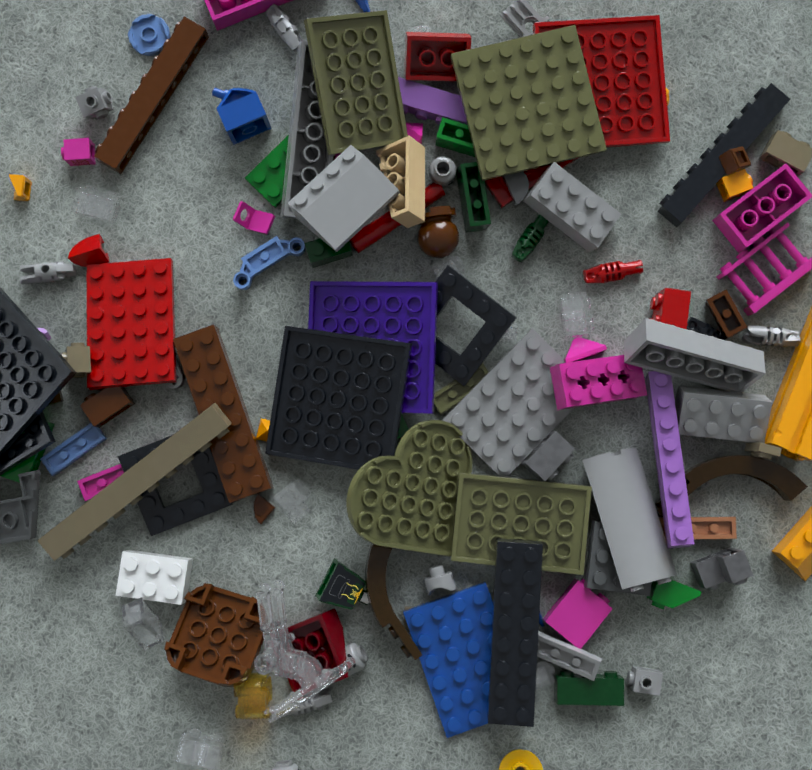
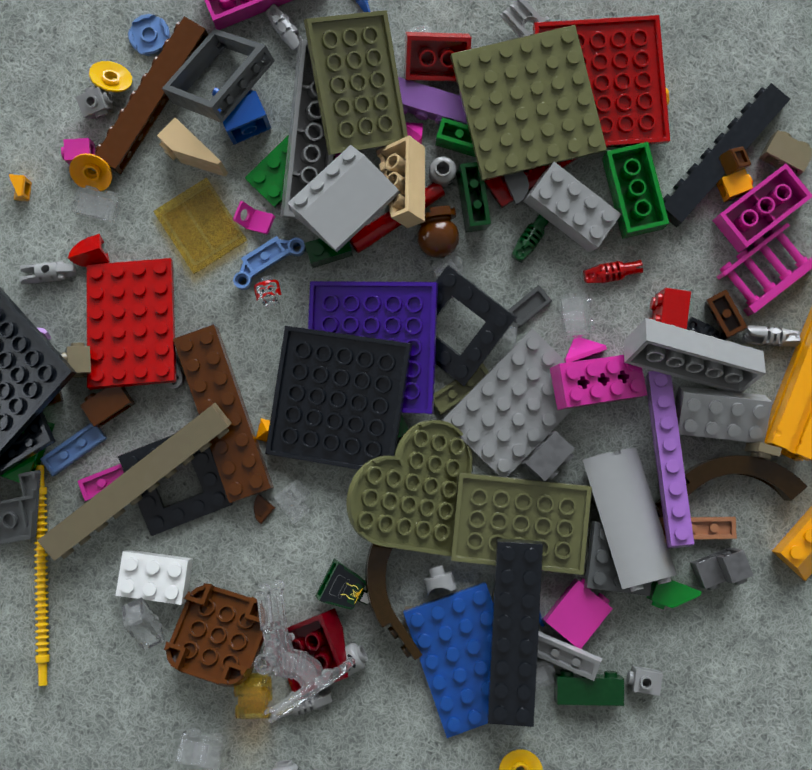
(42, 657): none -> yellow hose
(84, 176): none -> light orange dish
(110, 76): none -> yellow dish
(186, 148): none -> tan slope
(200, 225): none -> clear yellow piece
(236, 86): none -> dark grey window
(268, 292): none -> clear head
(530, 305): none -> dark grey tile
(635, 190): none -> green brick

